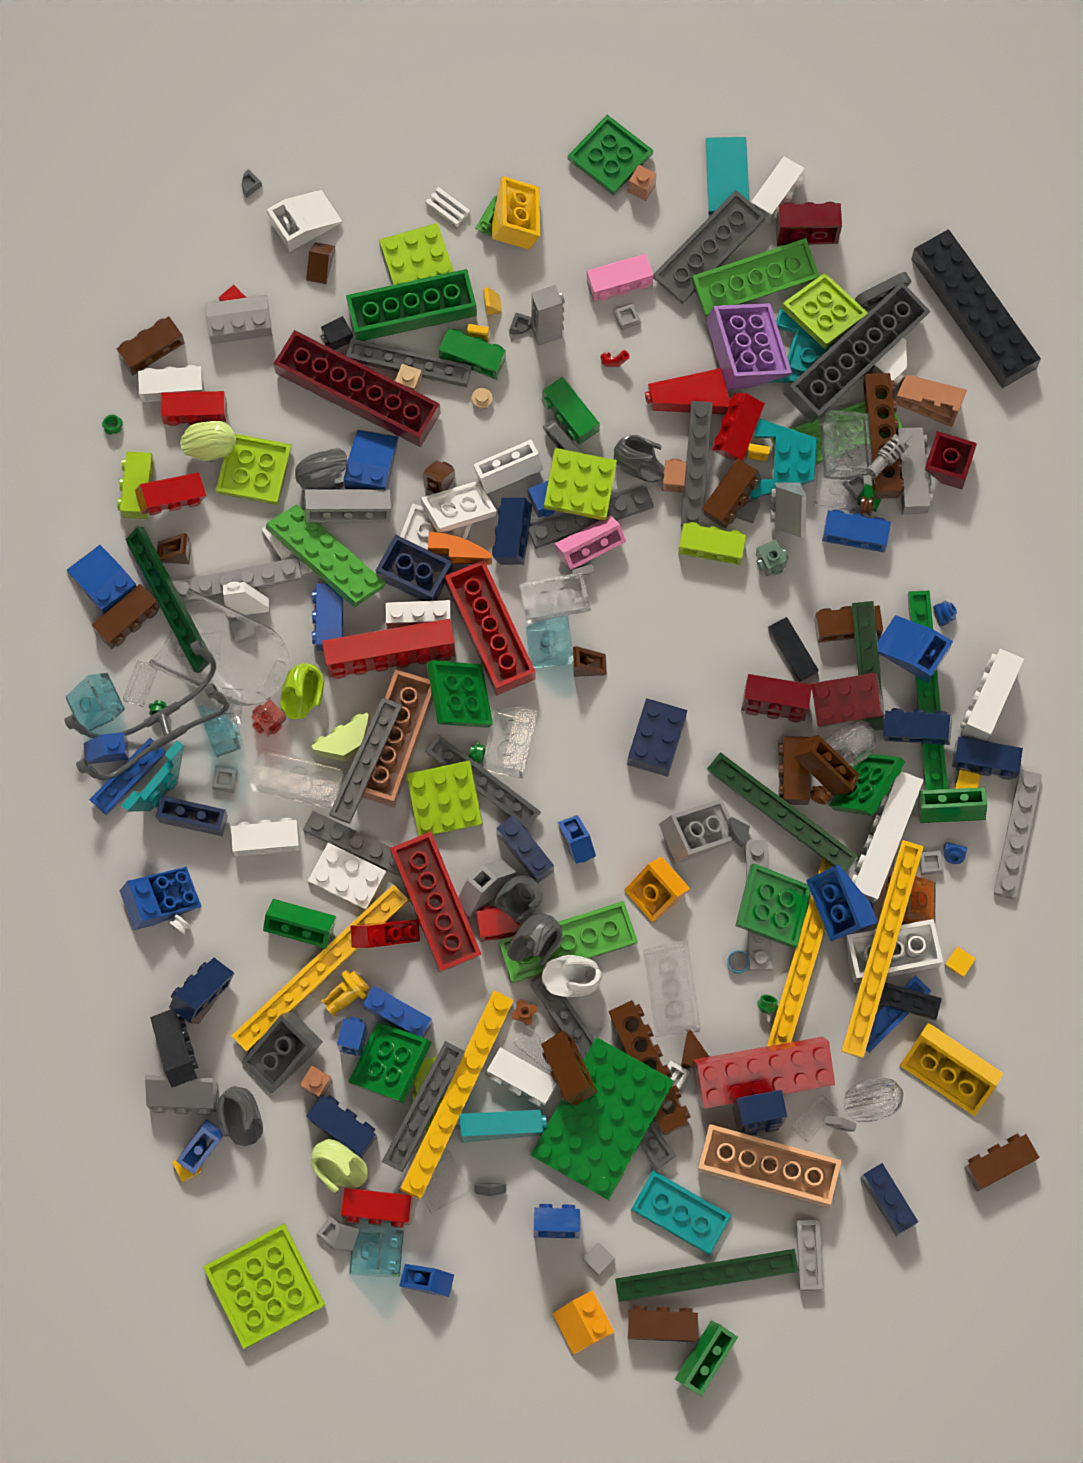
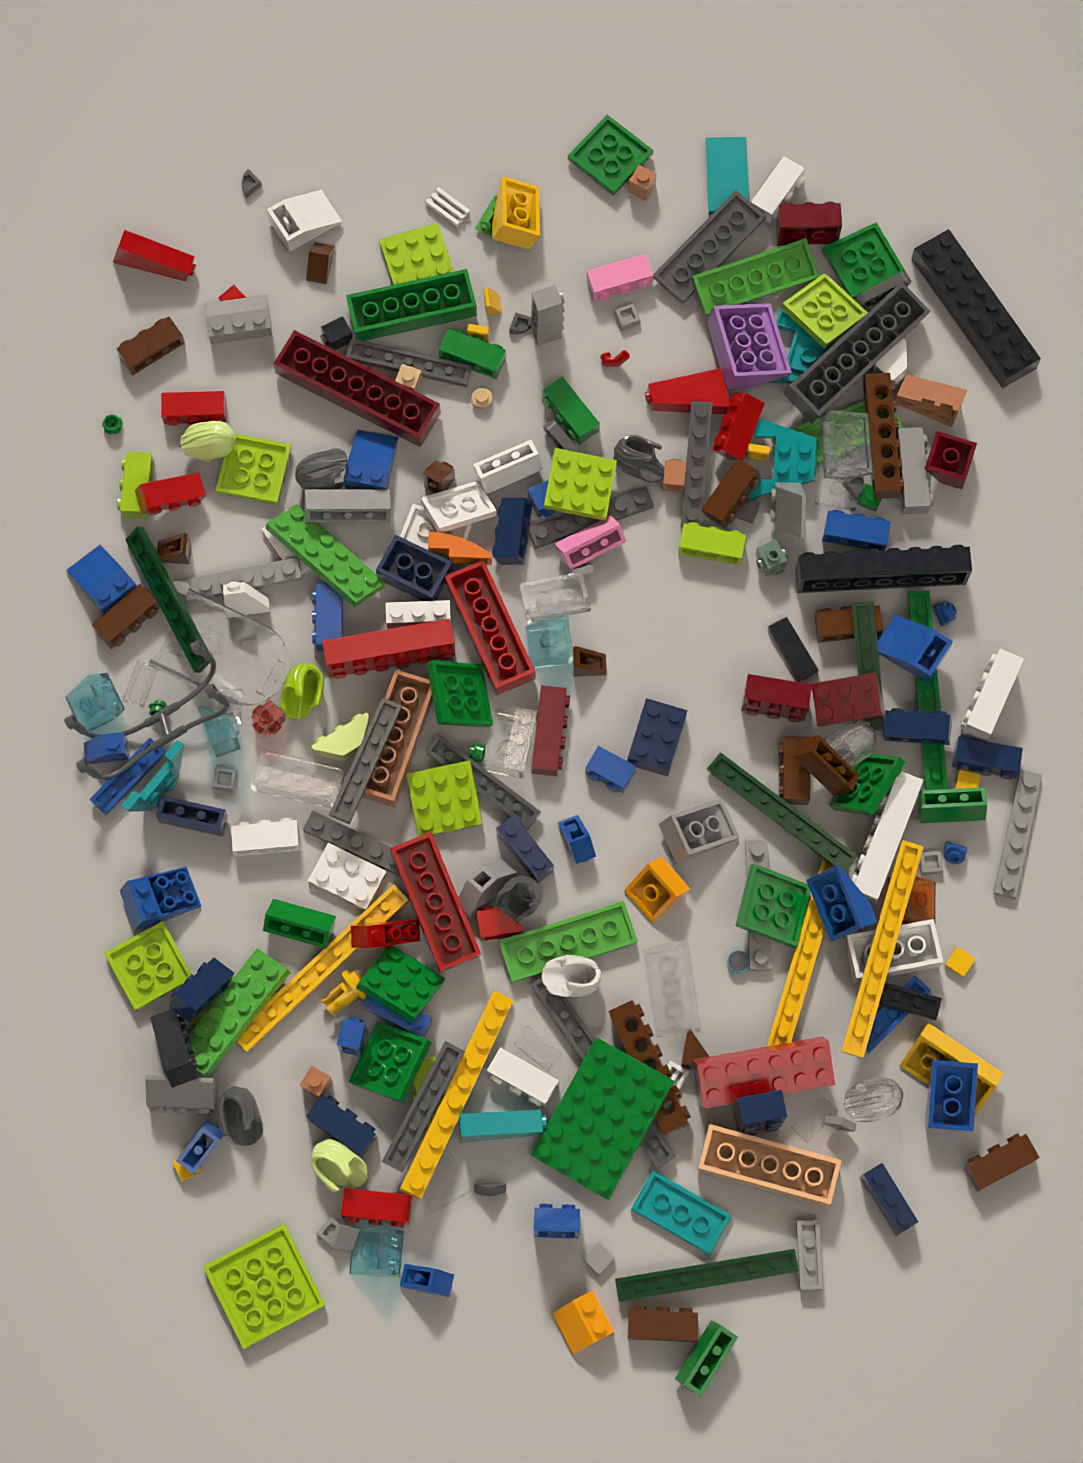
(148, 966): none -> lime plate
(153, 257): none -> red slope
(170, 379): white brick -> none
(180, 924): white bush -> none
(235, 1010): none -> bright green plate
(281, 1051): dark grey slope -> none
(400, 983): none -> green plate
(526, 1018): dark orange plate -> none
(536, 937): dark grey hair -> none
(549, 731): none -> dark red brick
(568, 1068): reddish brown brick -> none
(610, 770): none -> blue brick
(738, 830): dark grey tile -> none
(767, 1004): green plate -> none
(820, 795): dark orange plate -> none
(862, 260): none -> green plate
(866, 506): reddish brown bush -> none
(883, 569): none -> black brick
(889, 453): light grey hinge -> none
(951, 1095): none -> blue slope

